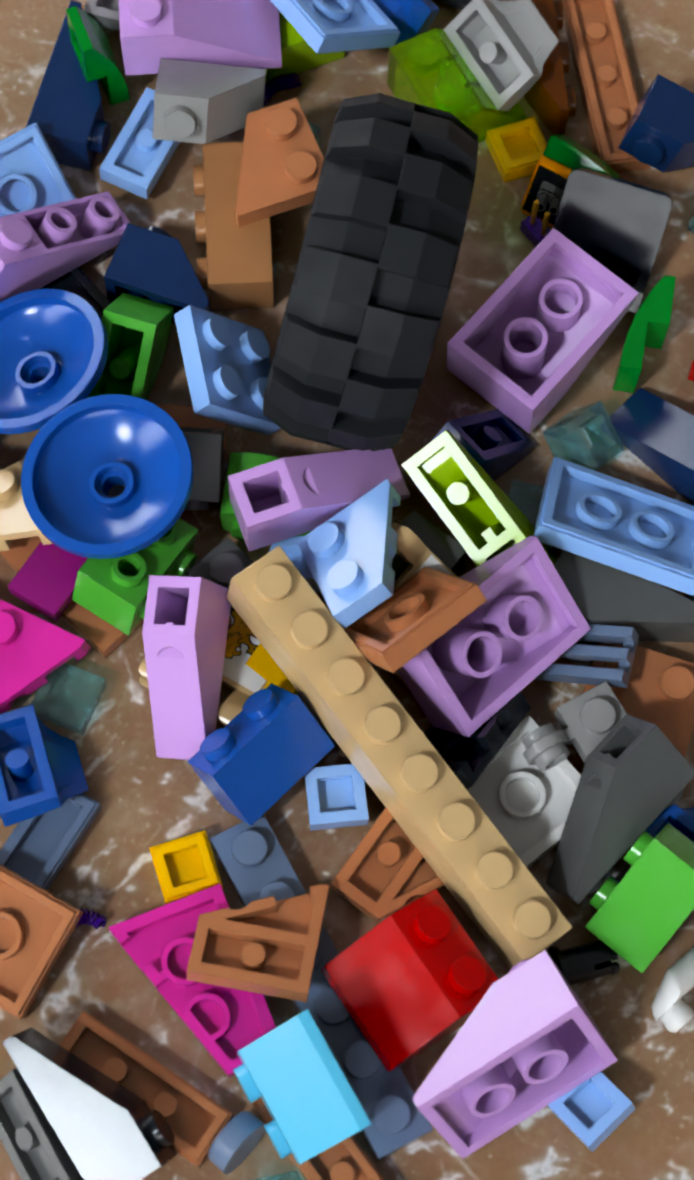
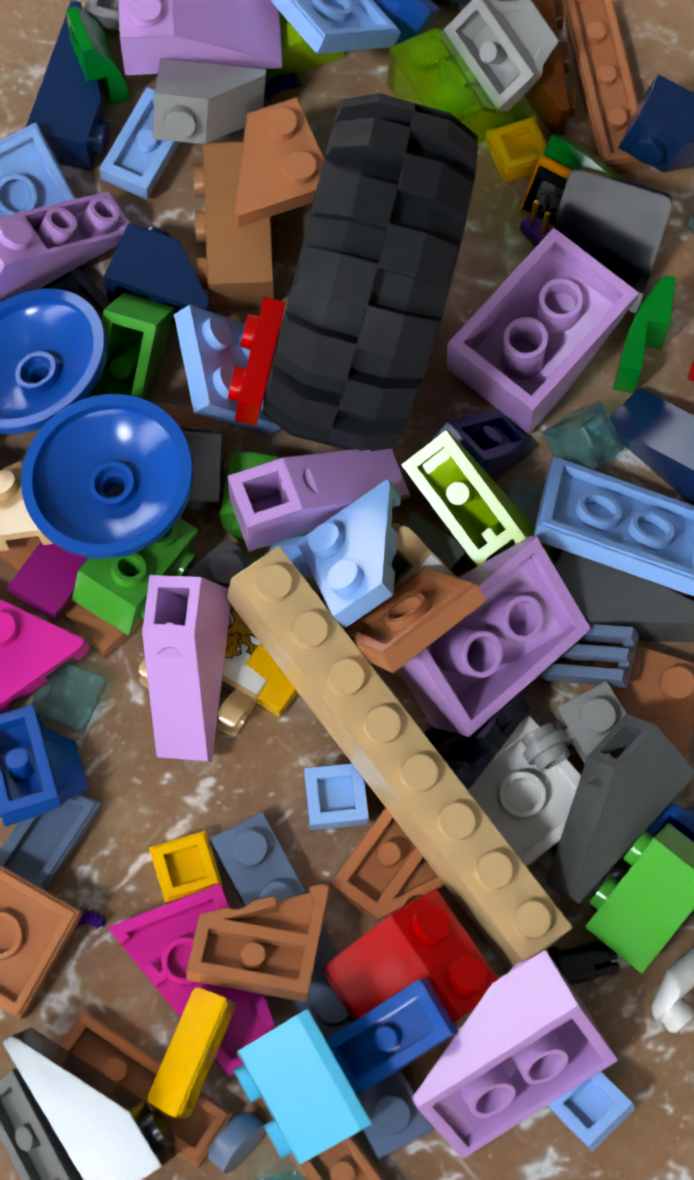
(191, 1053): none -> yellow slope
(261, 338): none -> red wing
(261, 753): blue brick -> none
(391, 1036): none -> blue plate

